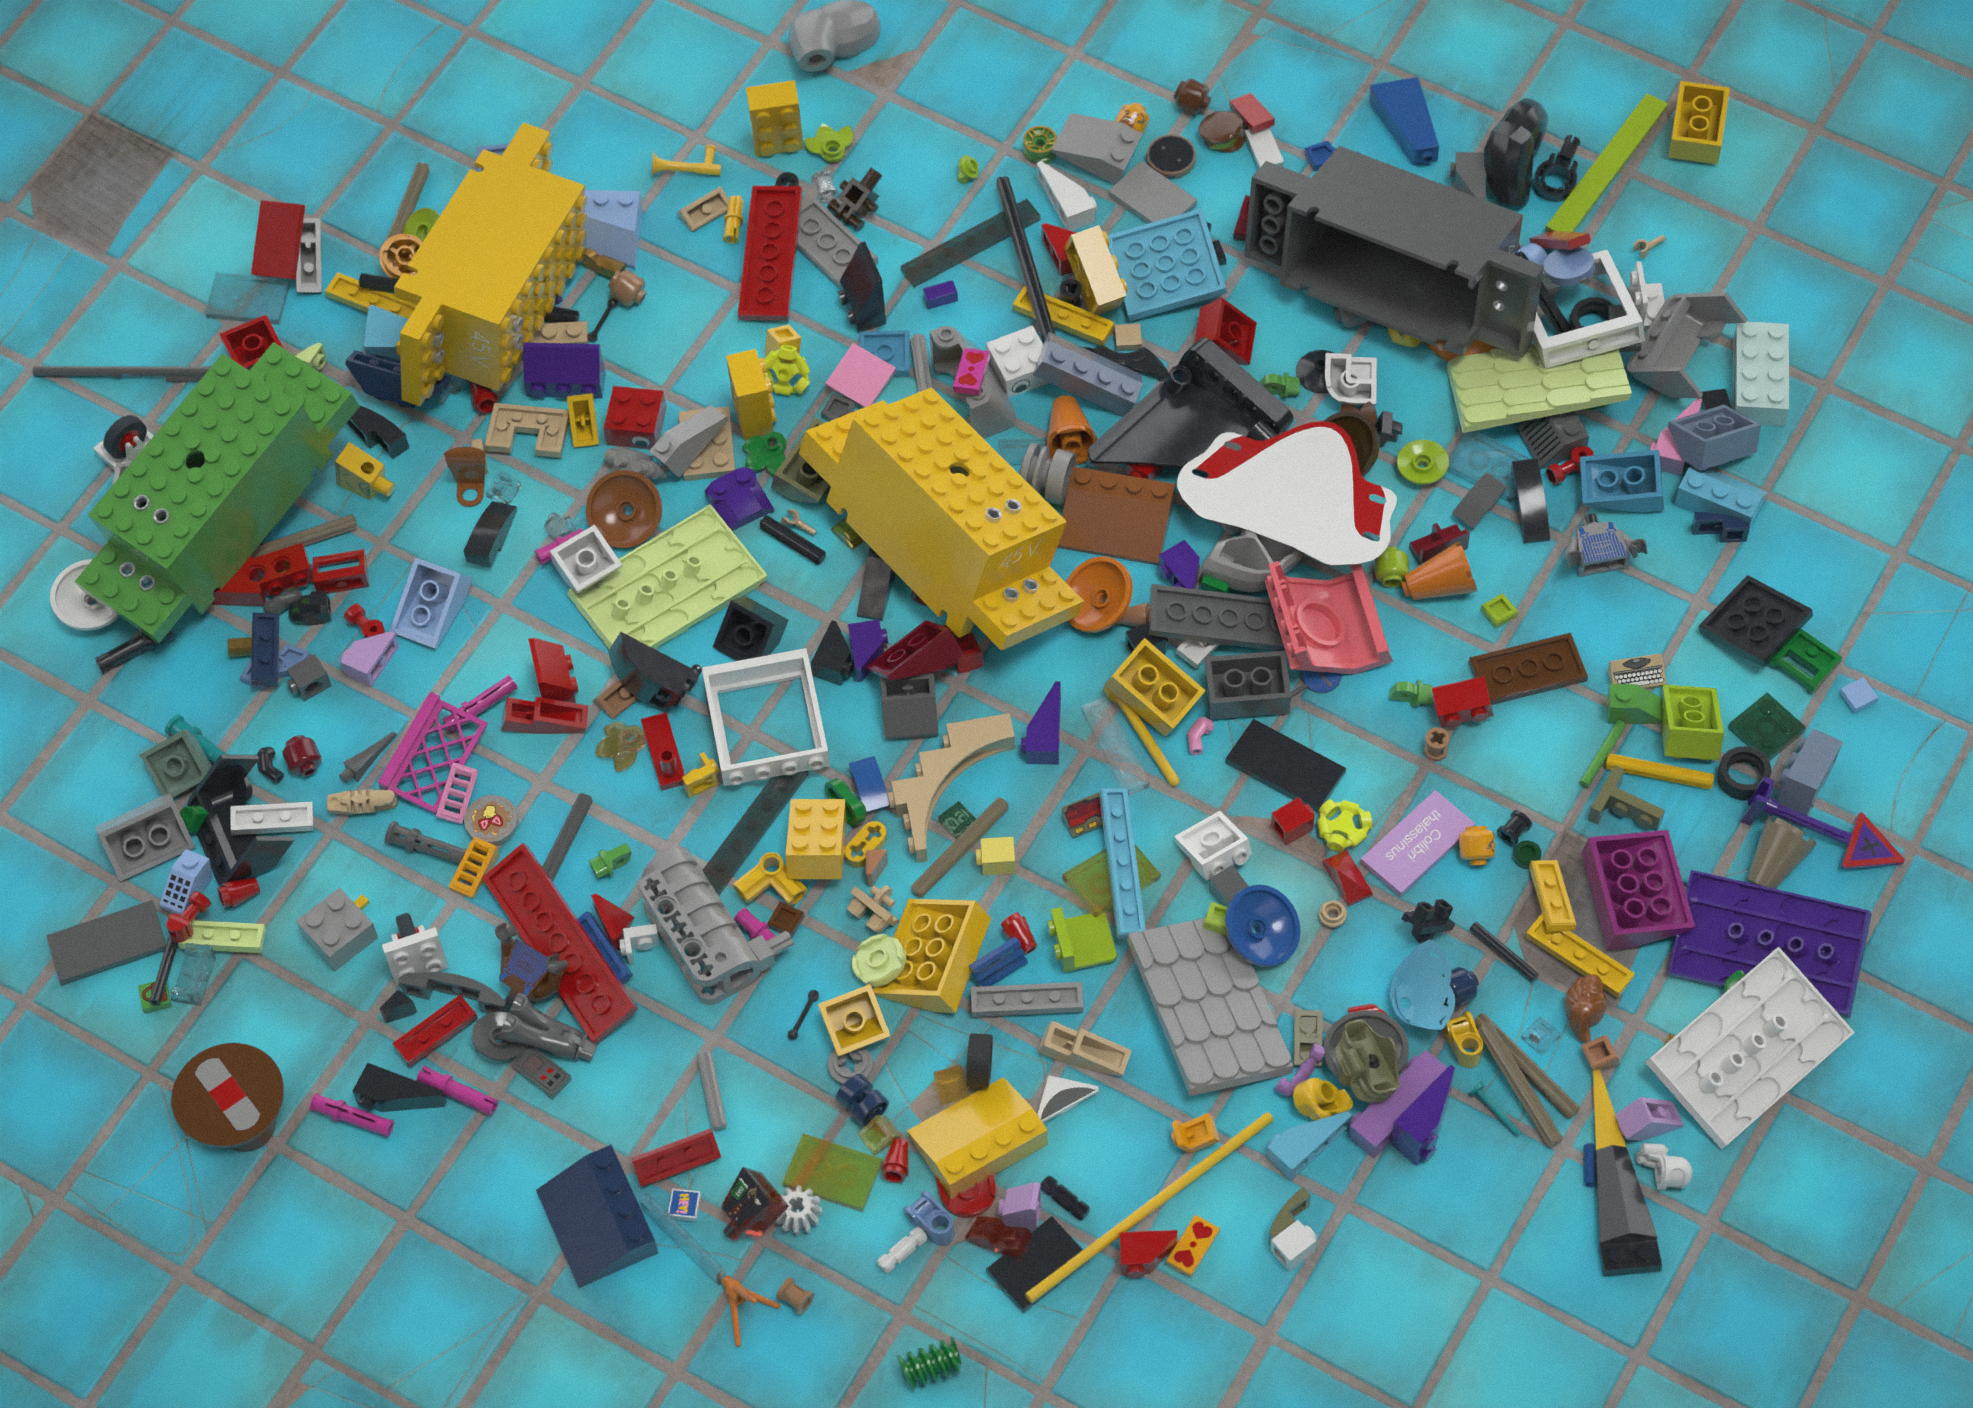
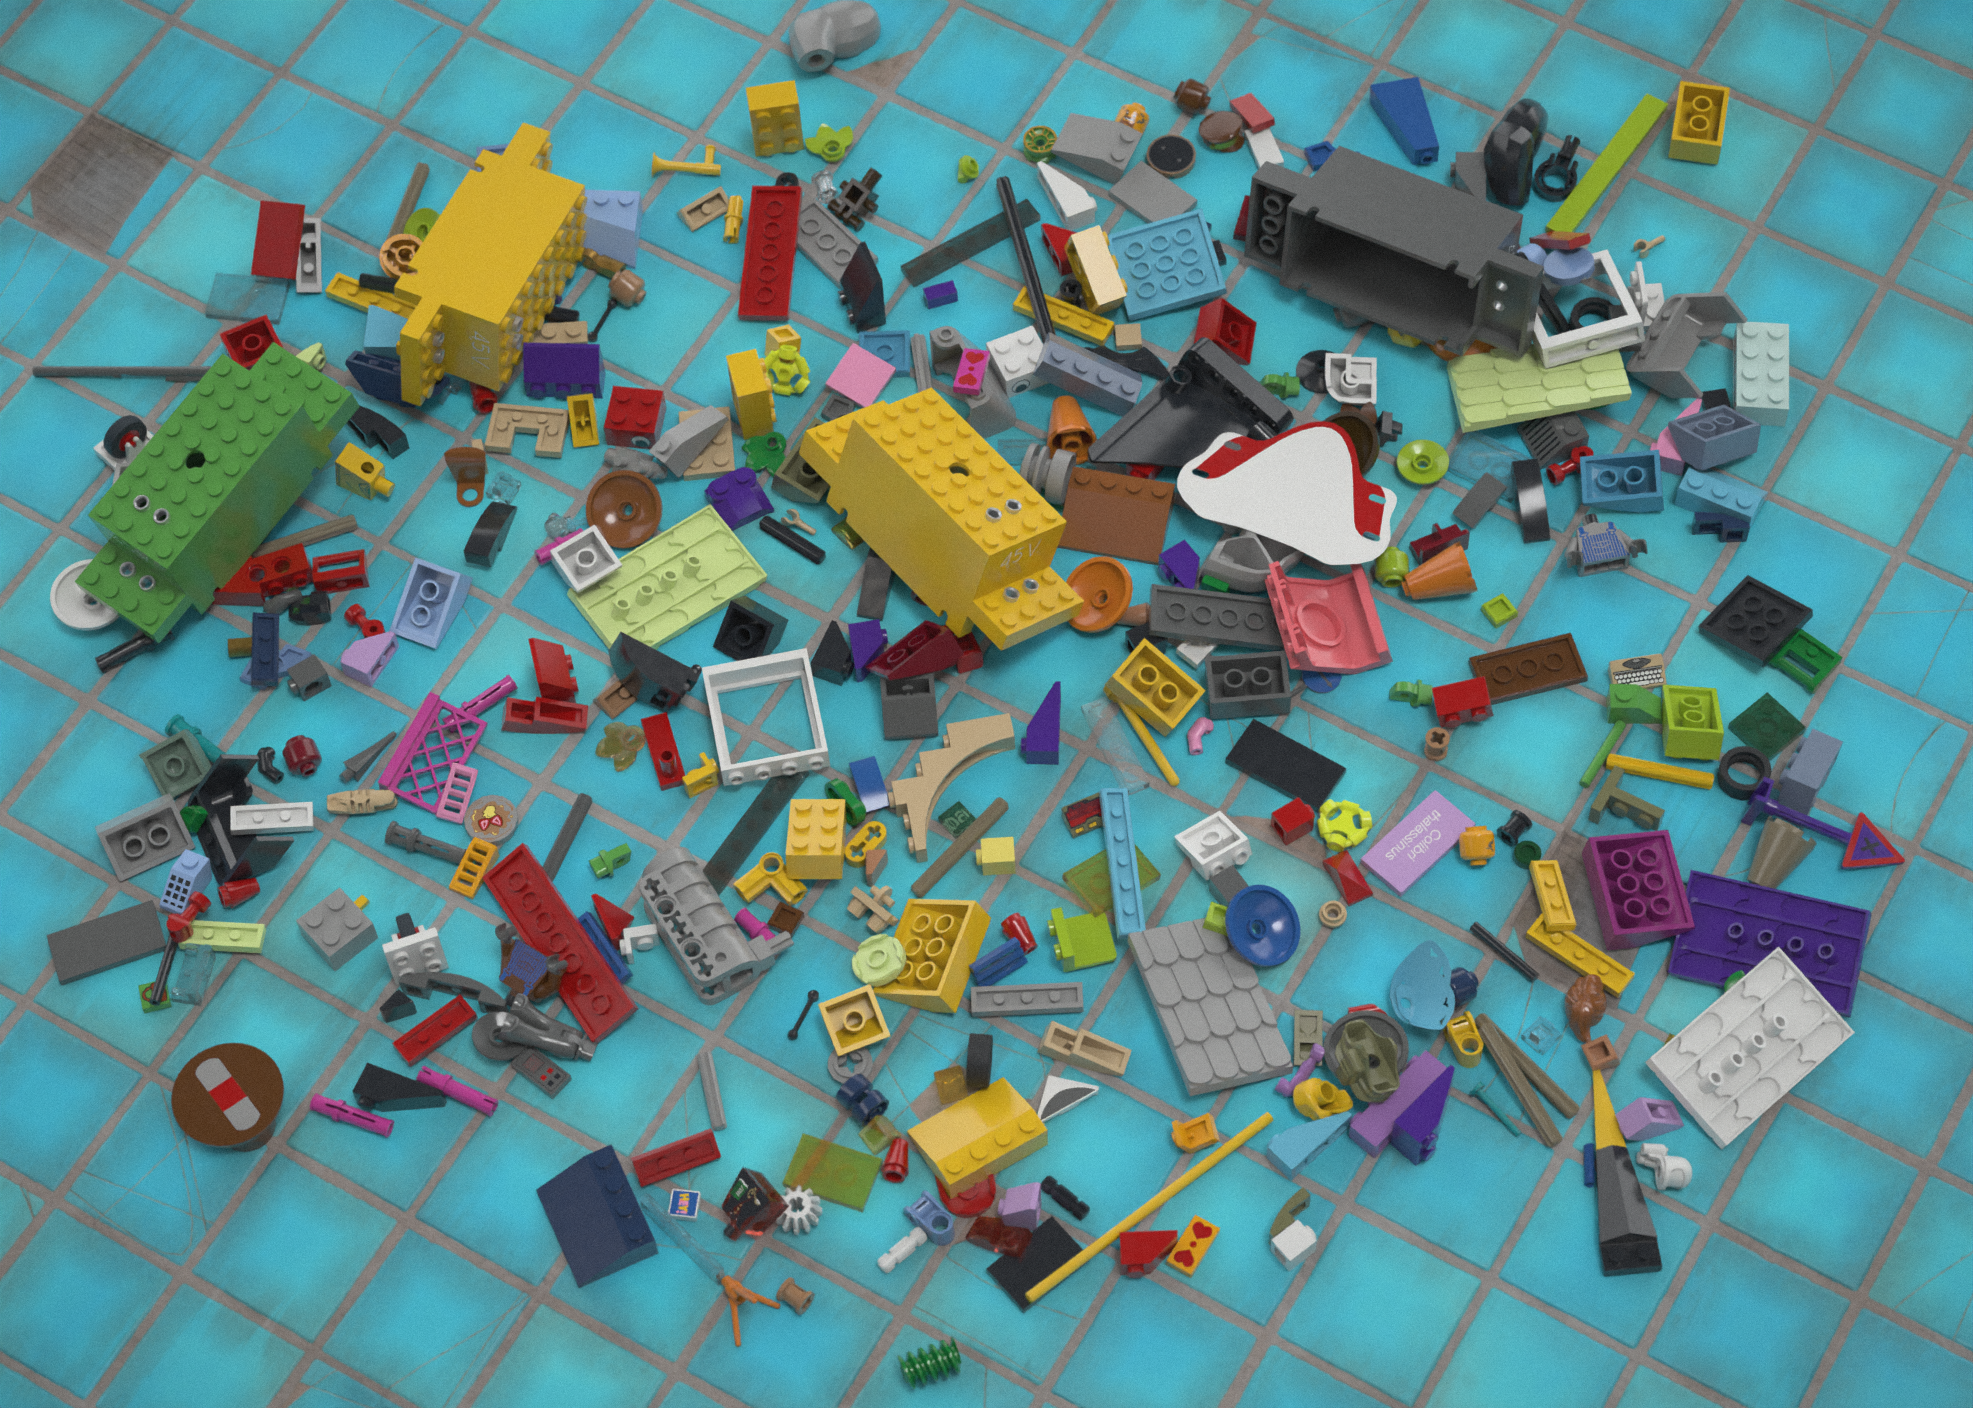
(1429, 919): black hips -> none
(1859, 695): light blue tile -> none

